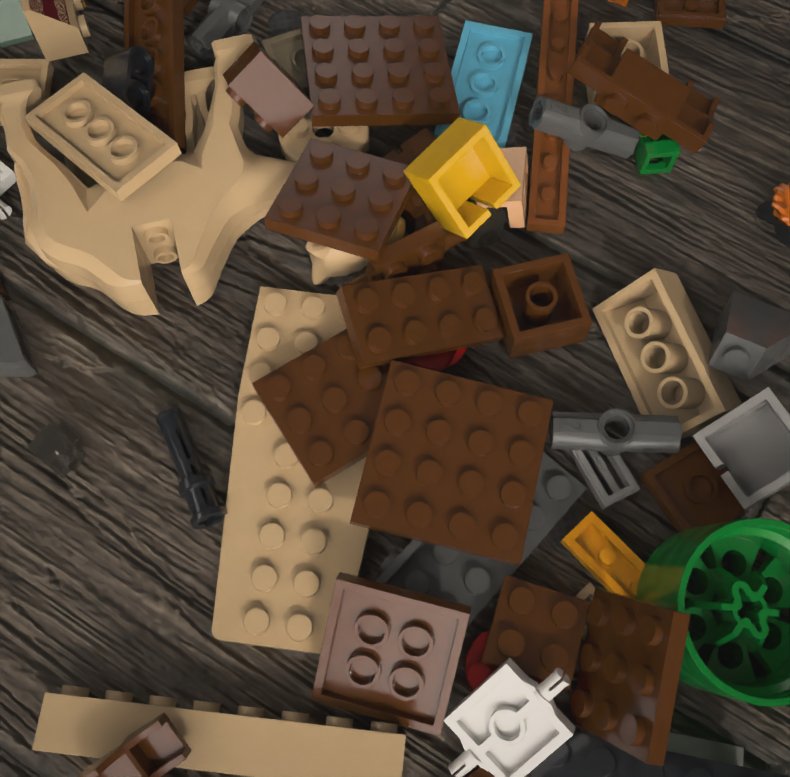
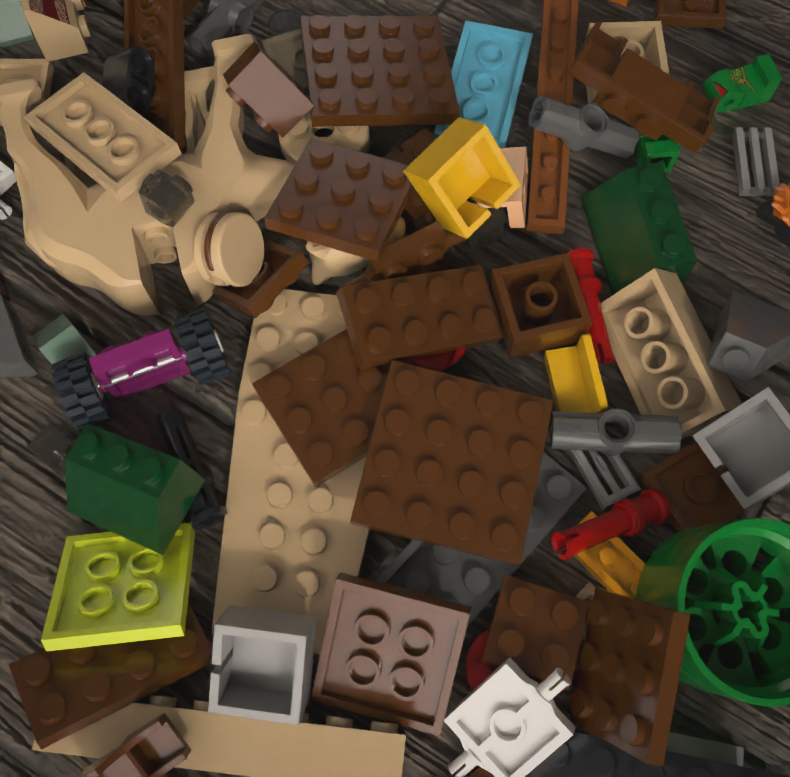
(61, 341): none -> sand green slope
(85, 684): none -> reddish brown plate
(118, 591): none -> neon yellow plate
(128, 487): none -> dark green slope
(137, 367): none -> plate
(166, 197): none -> clear smoke plate
(229, 249): none -> tan head
(269, 664): none -> light grey piece
(279, 269): none -> reddish brown plate
(576, 378): none -> yellow panel
(590, 288): none -> red pin
(625, 518): none -> red pin
(638, 226): none -> dark green slope
(744, 85): none -> green leg
(769, 161): none -> light grey tile

